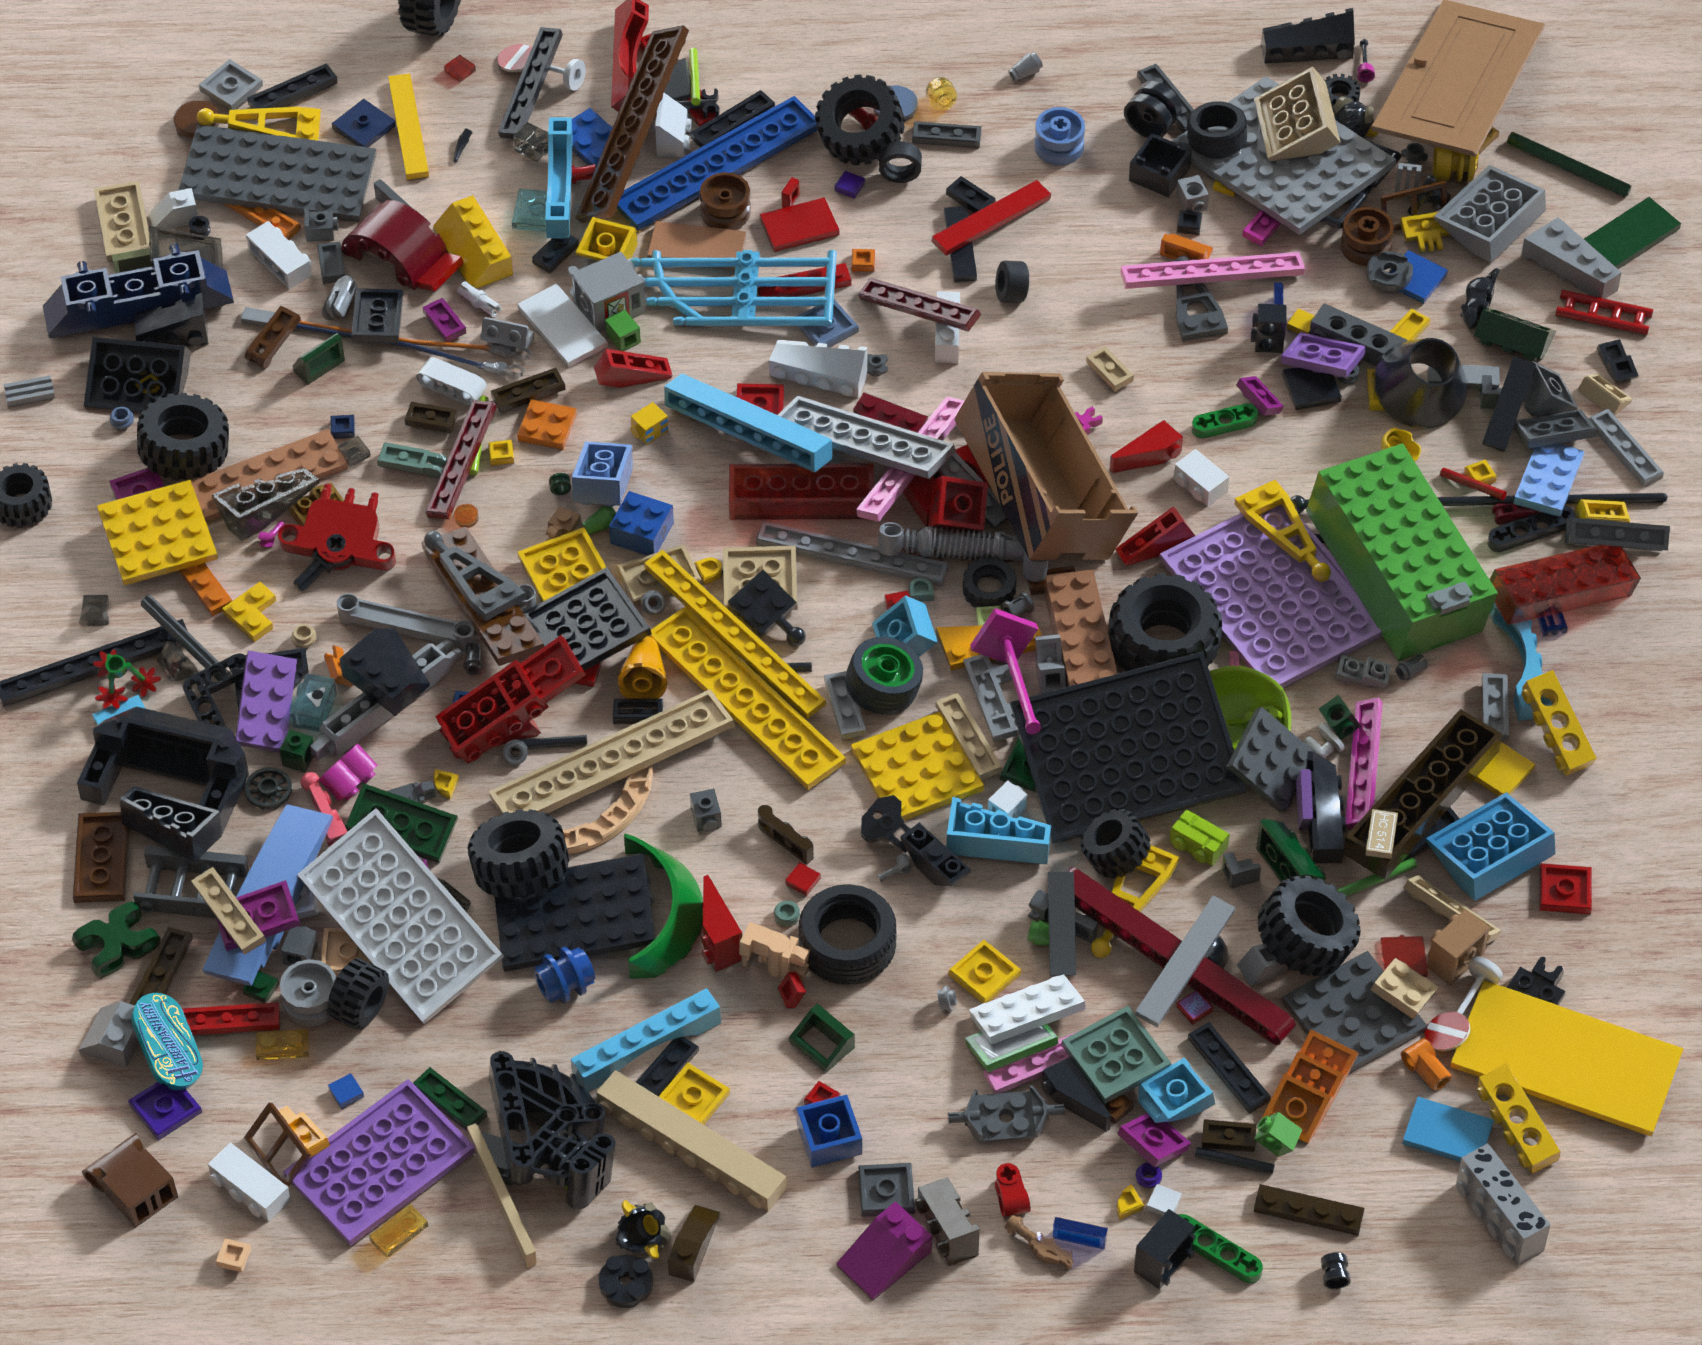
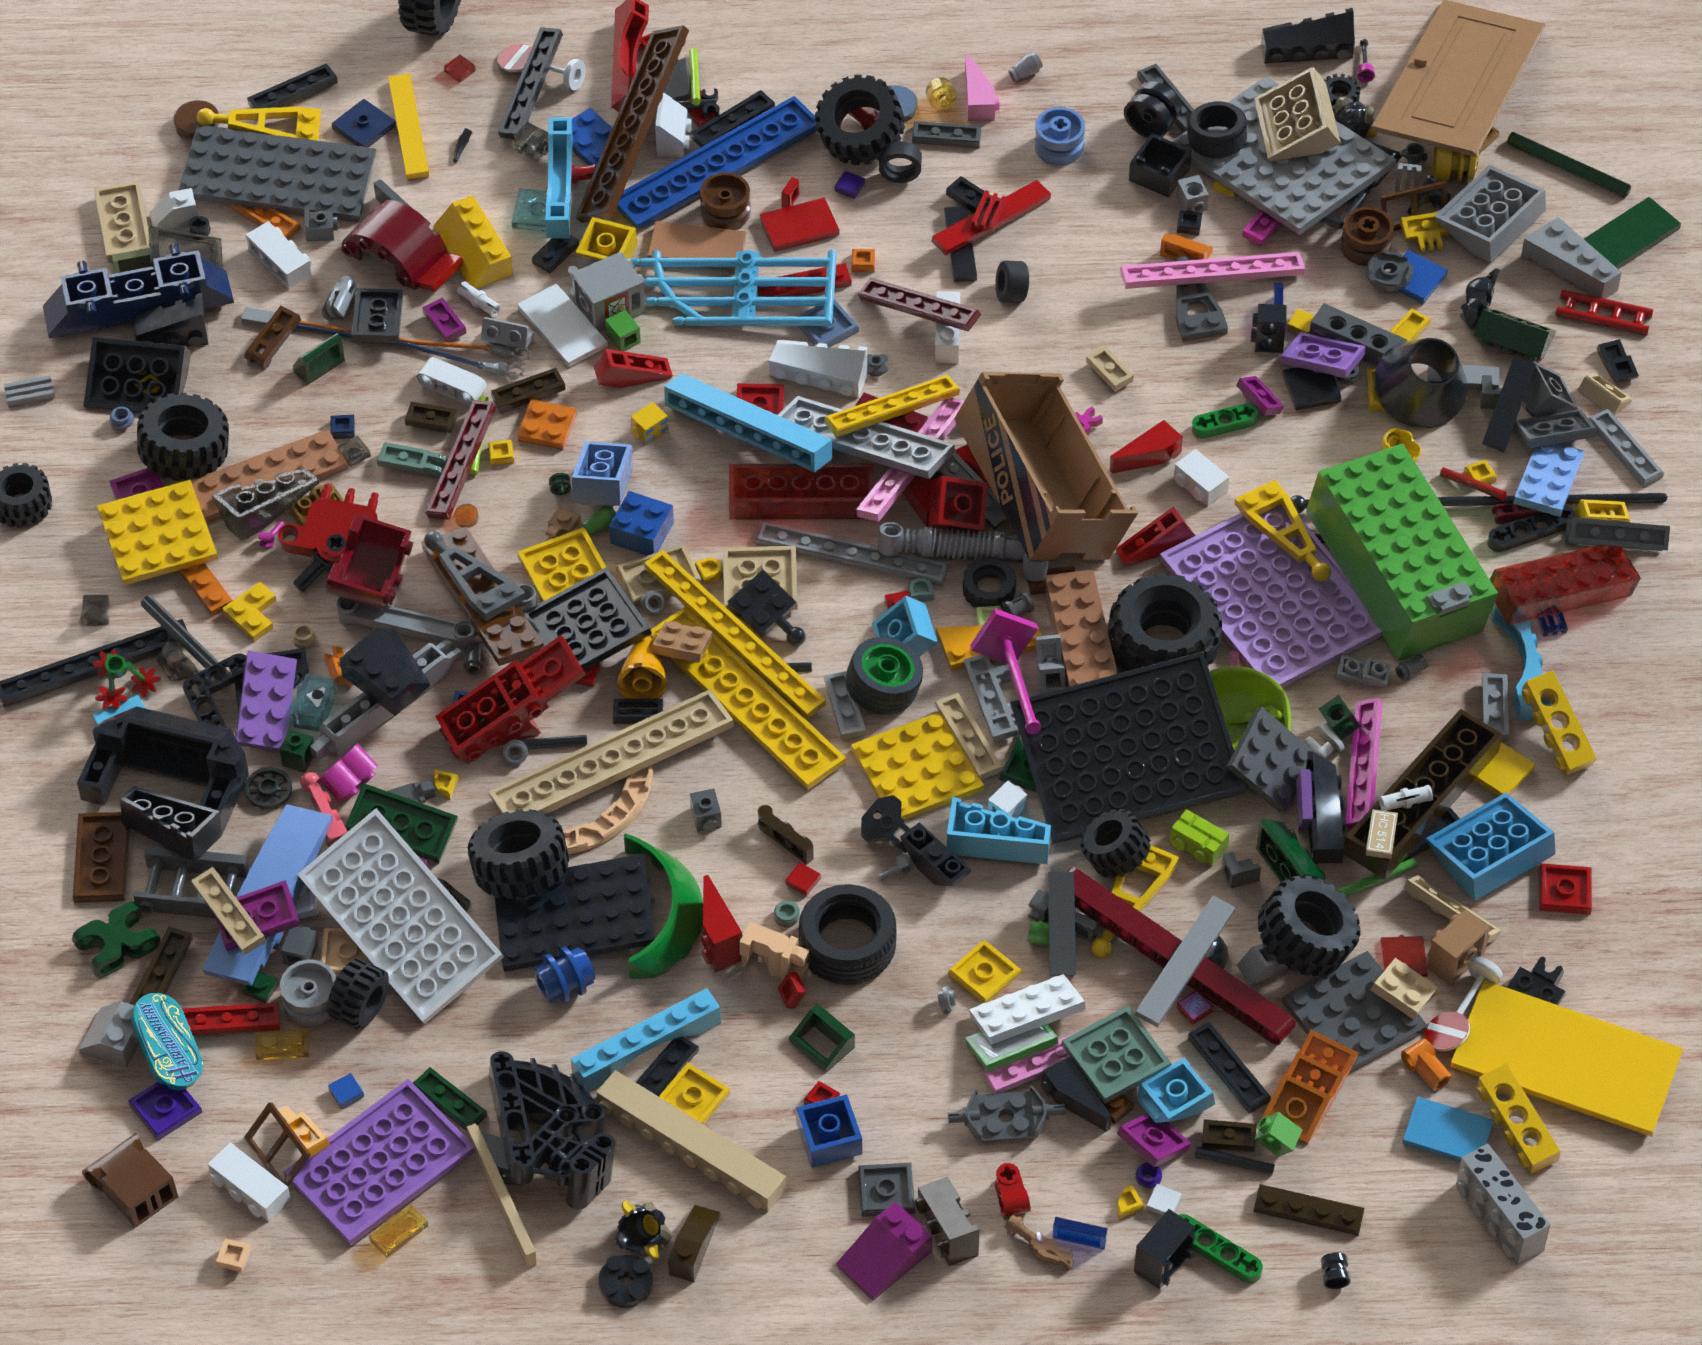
(230, 85): light grey plate -> none
(331, 262): dark grey tile -> none
(370, 563): none -> dark red cylinder
(682, 641): none -> medium nougat plate
(891, 405): none -> yellow tile
(979, 93): none -> bright pink slope
(993, 199): none -> red tile
(1421, 795): none -> white pin

